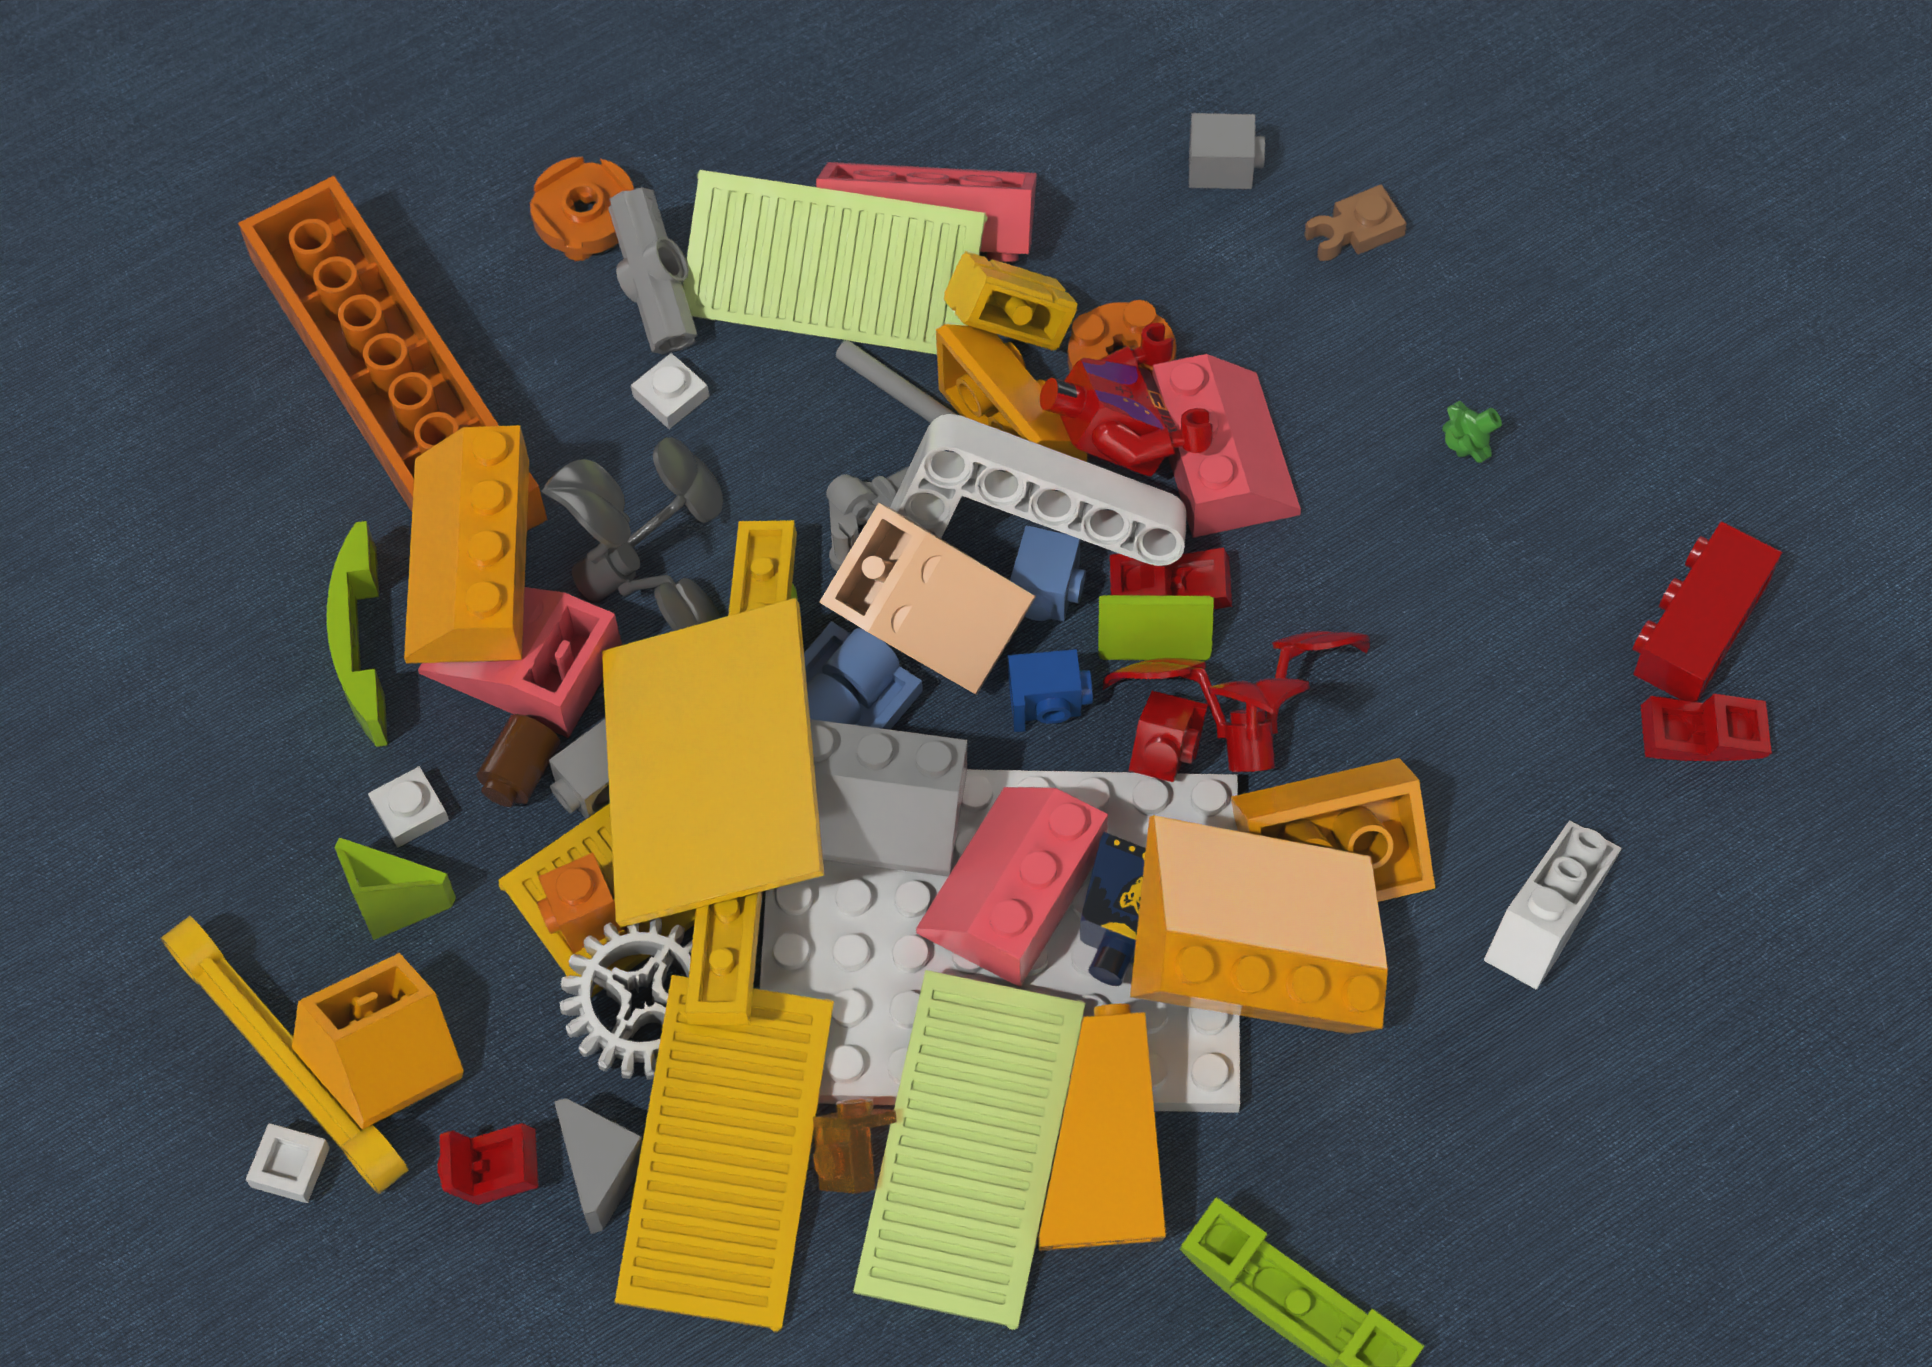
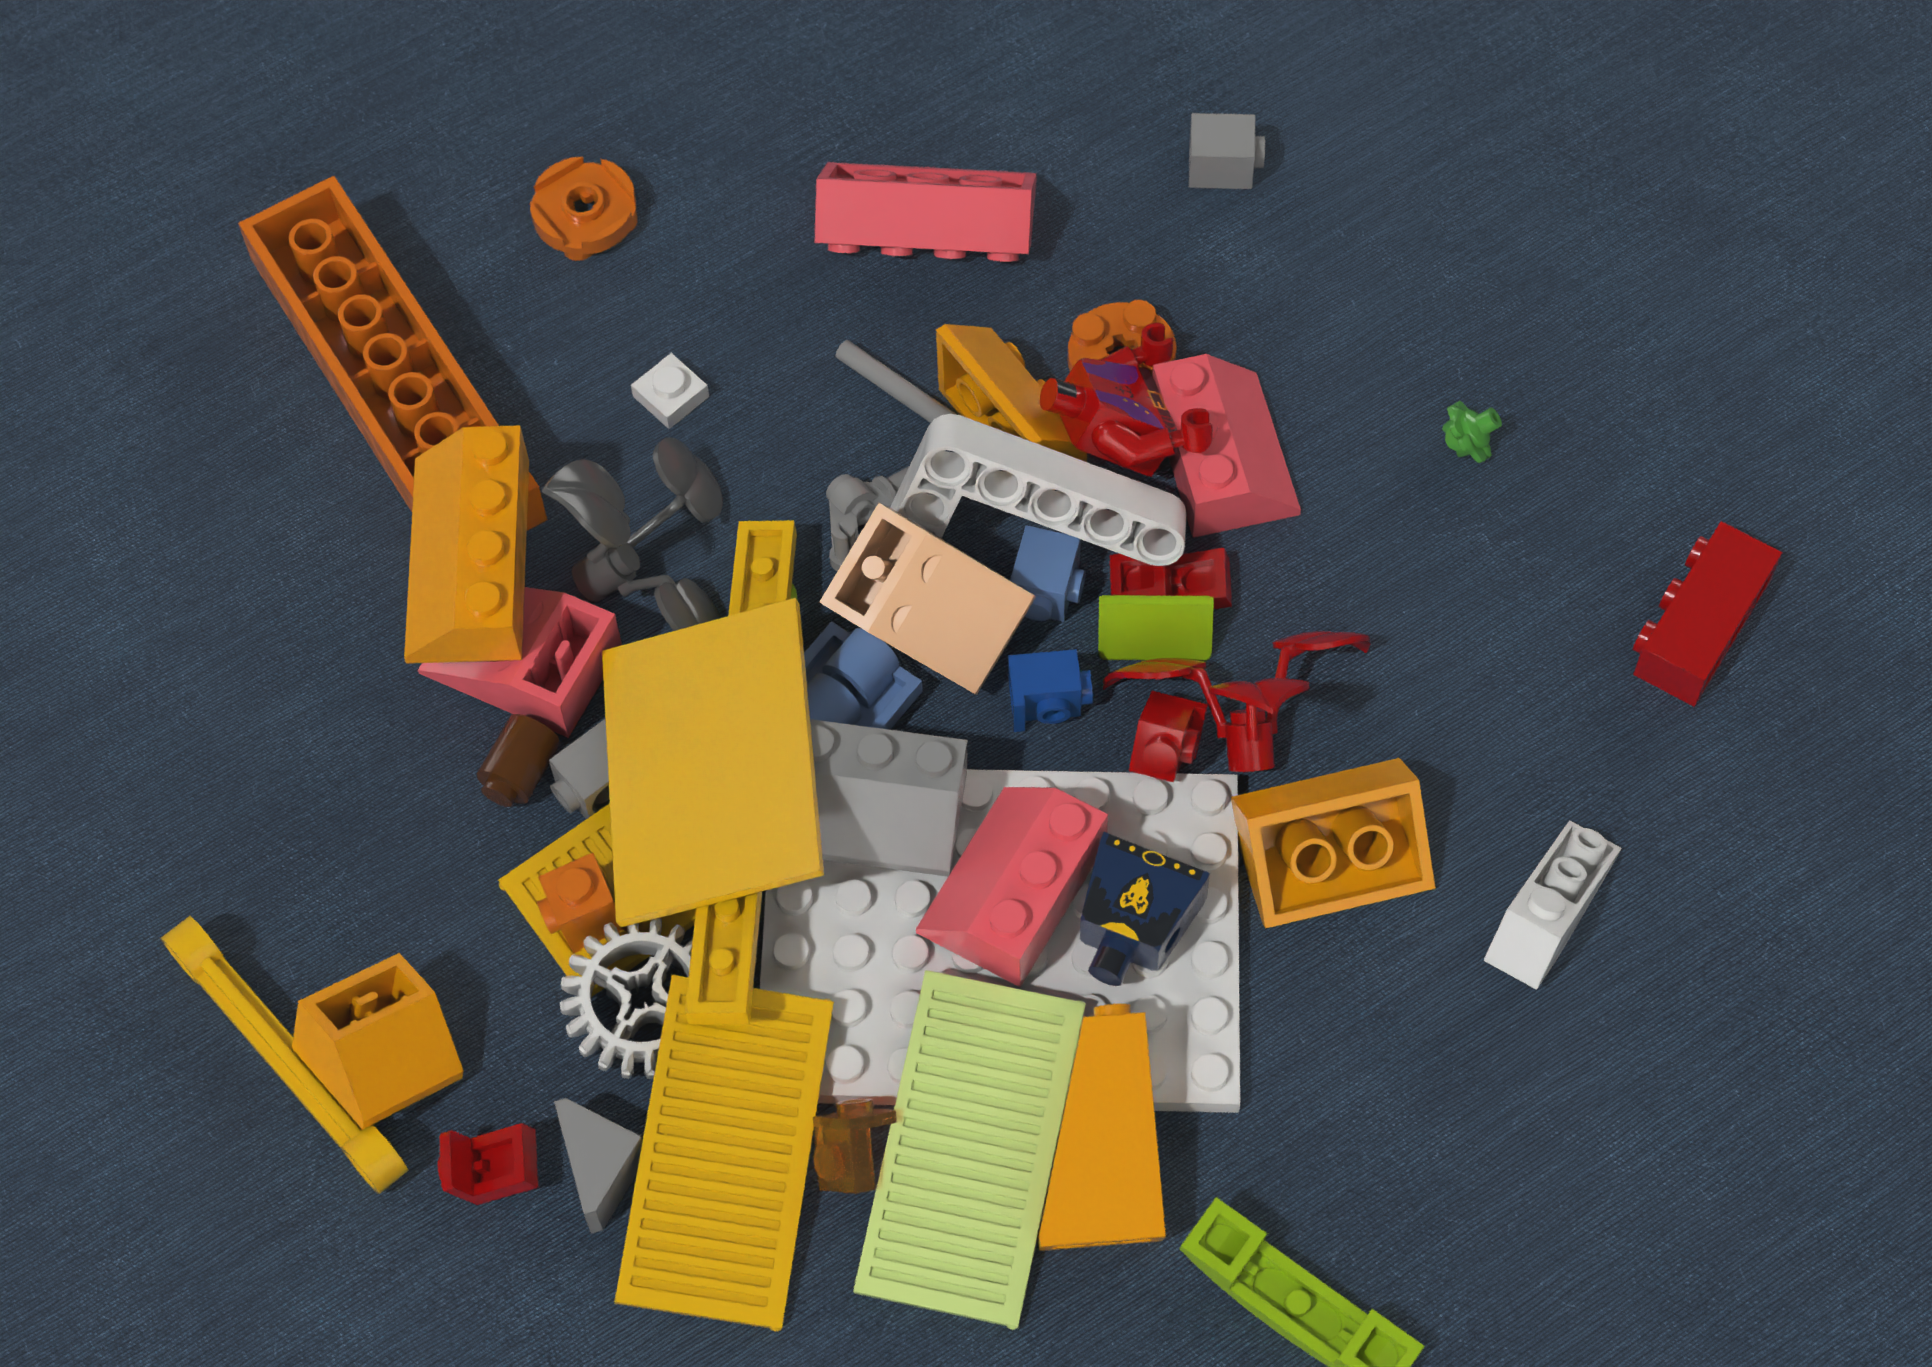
(288, 1163): white plate -> none
(353, 579): lime slope -> none
(392, 889): lime slope -> none
(408, 806): white plate -> none
(652, 270): light grey piece -> none
(825, 260): yellowish green window -> none
(1010, 301): yellow brick -> none
(1259, 928): light orange slope -> none
(1359, 220): medium nougat plate -> none
(1707, 731): red slope -> none

